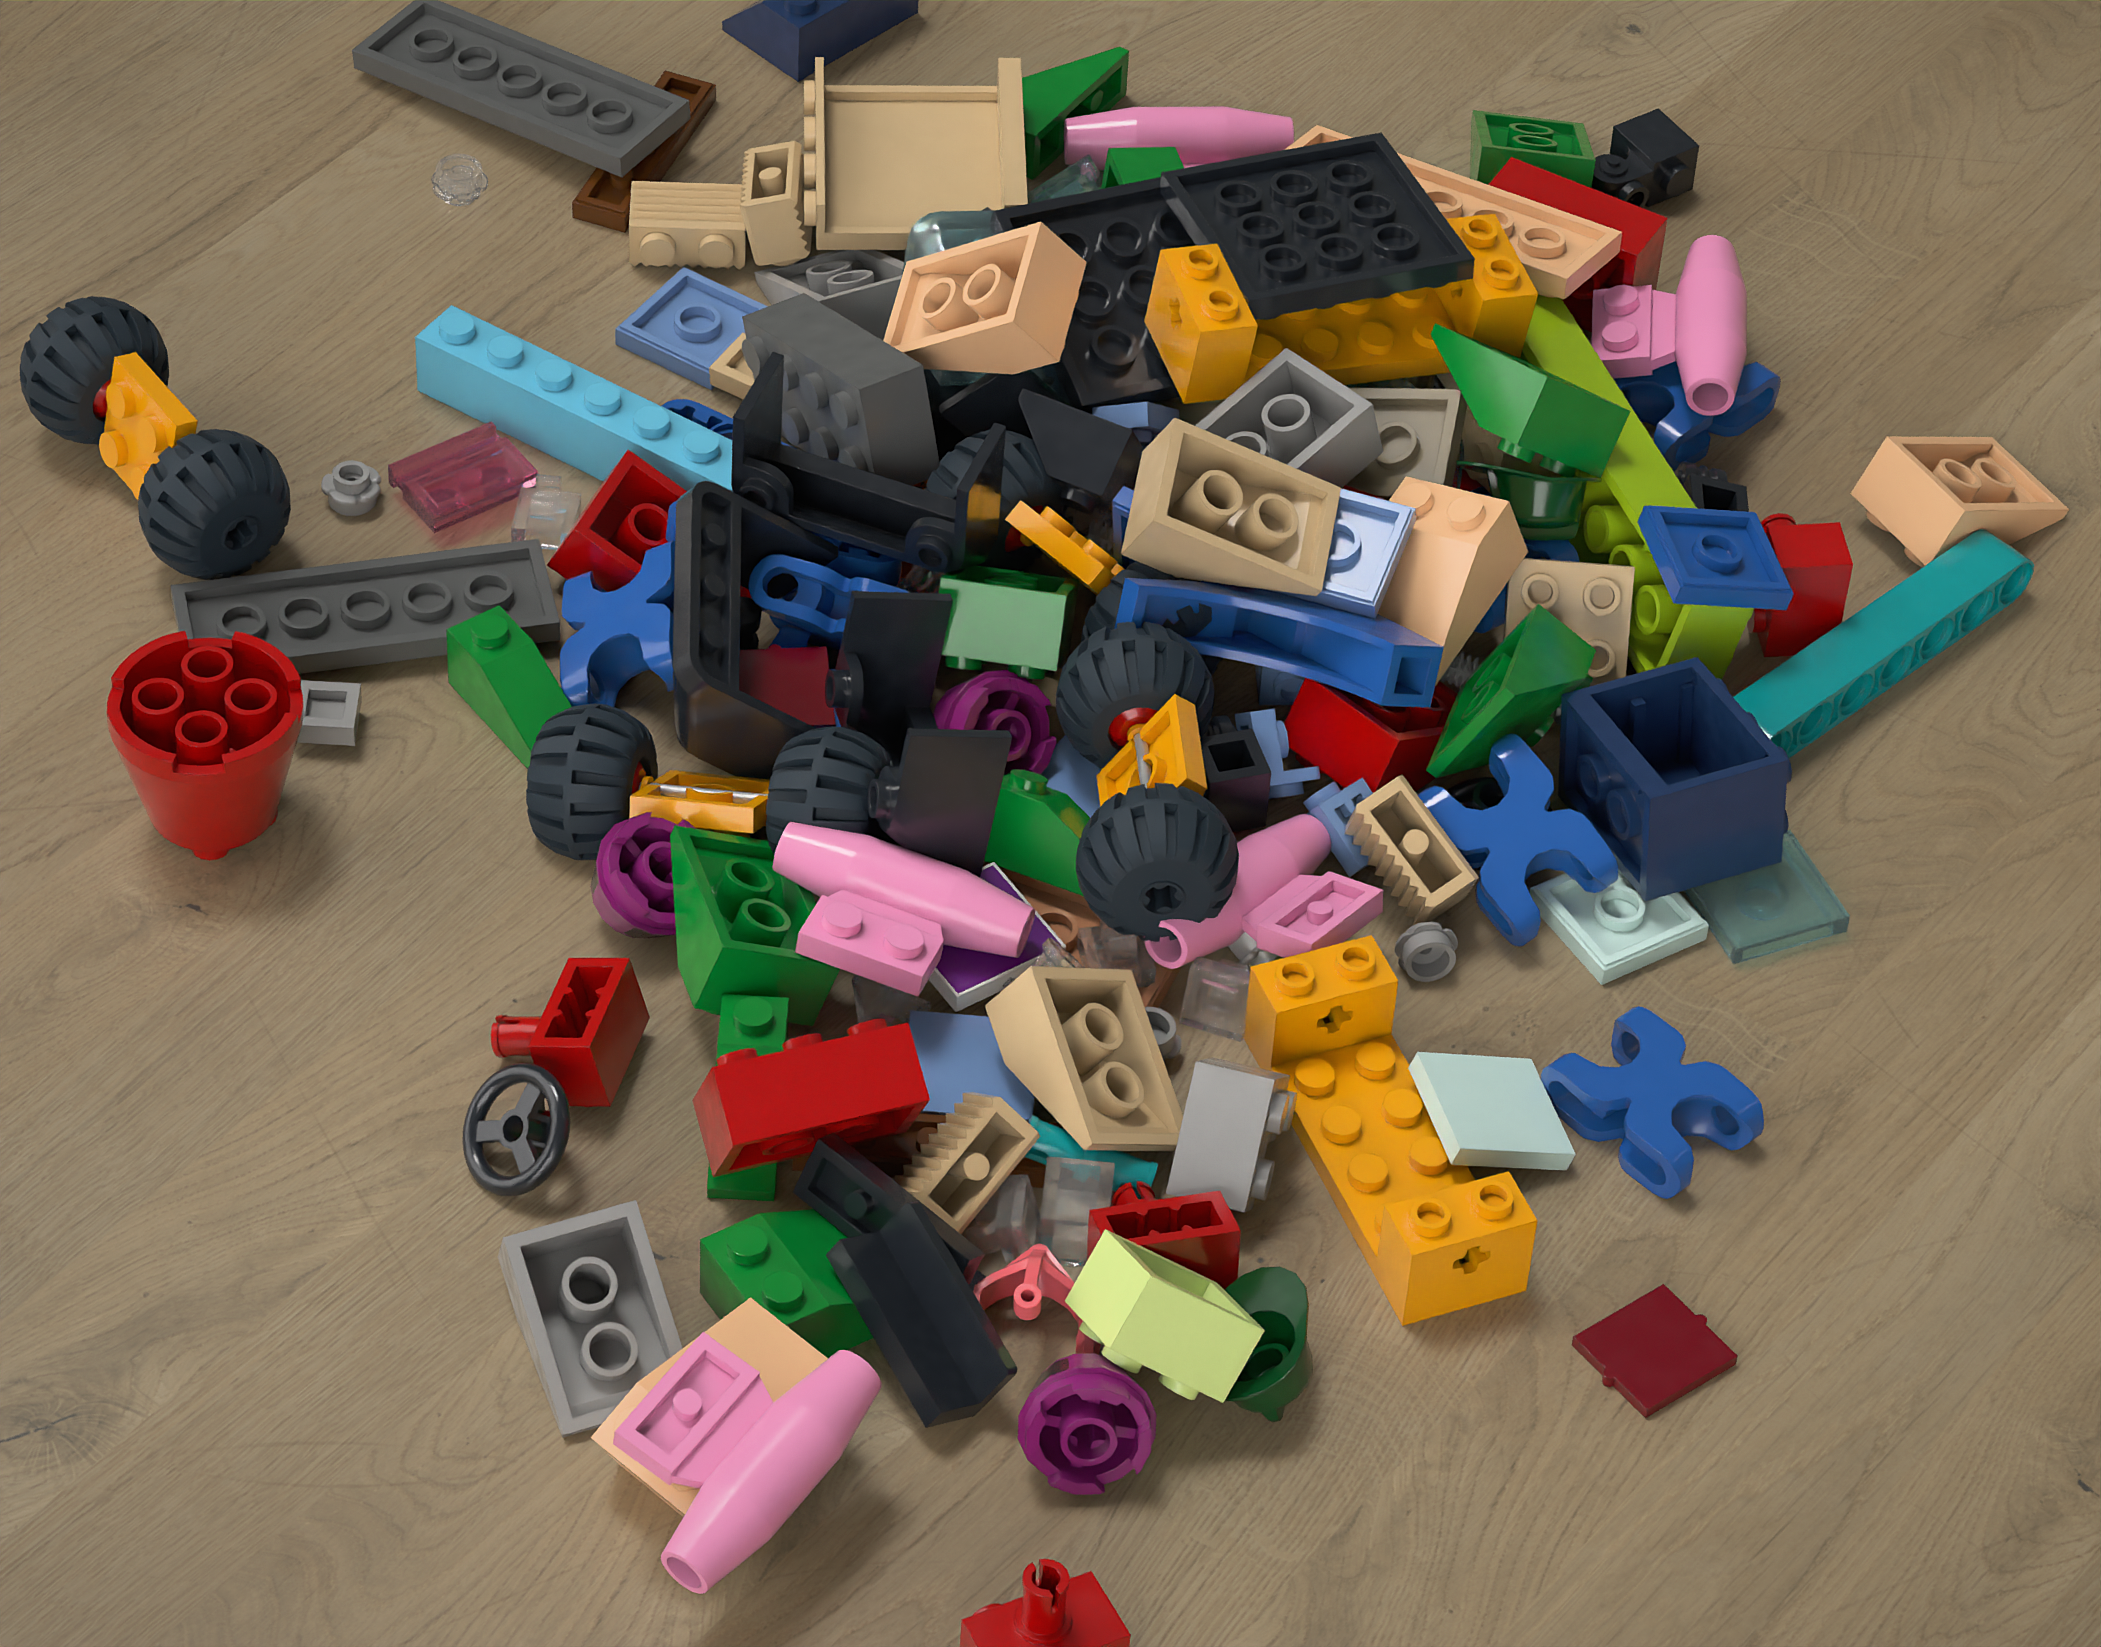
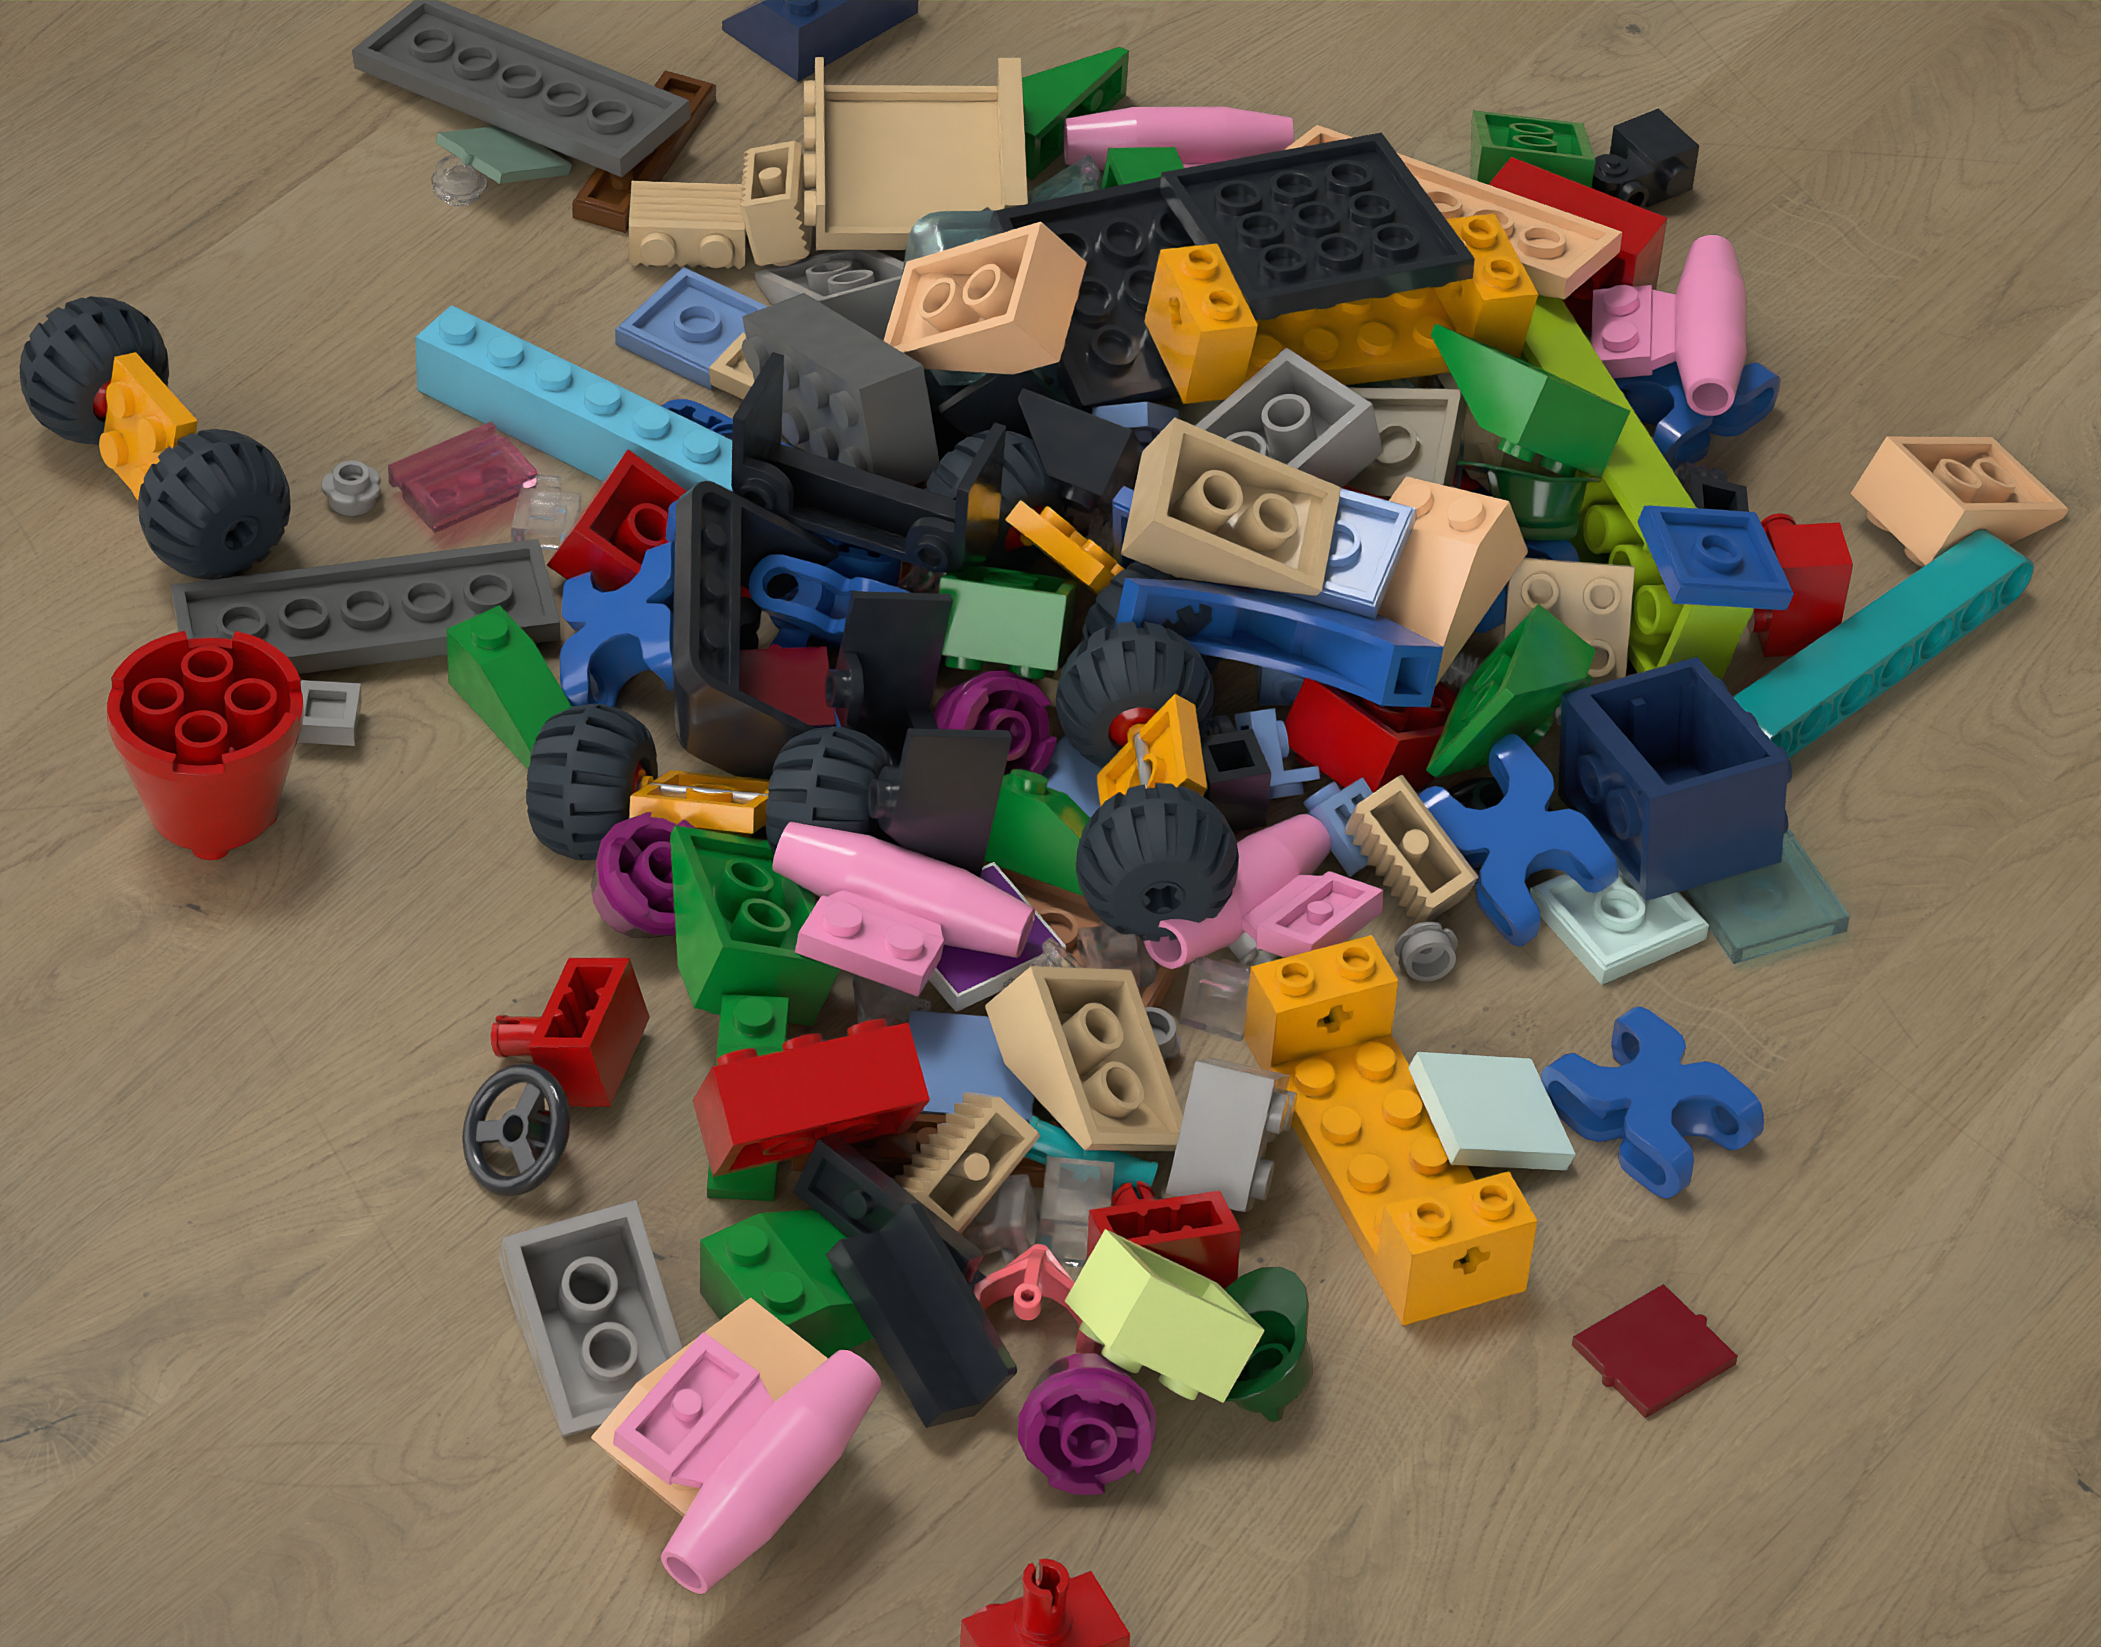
(503, 154): none -> sand green piece

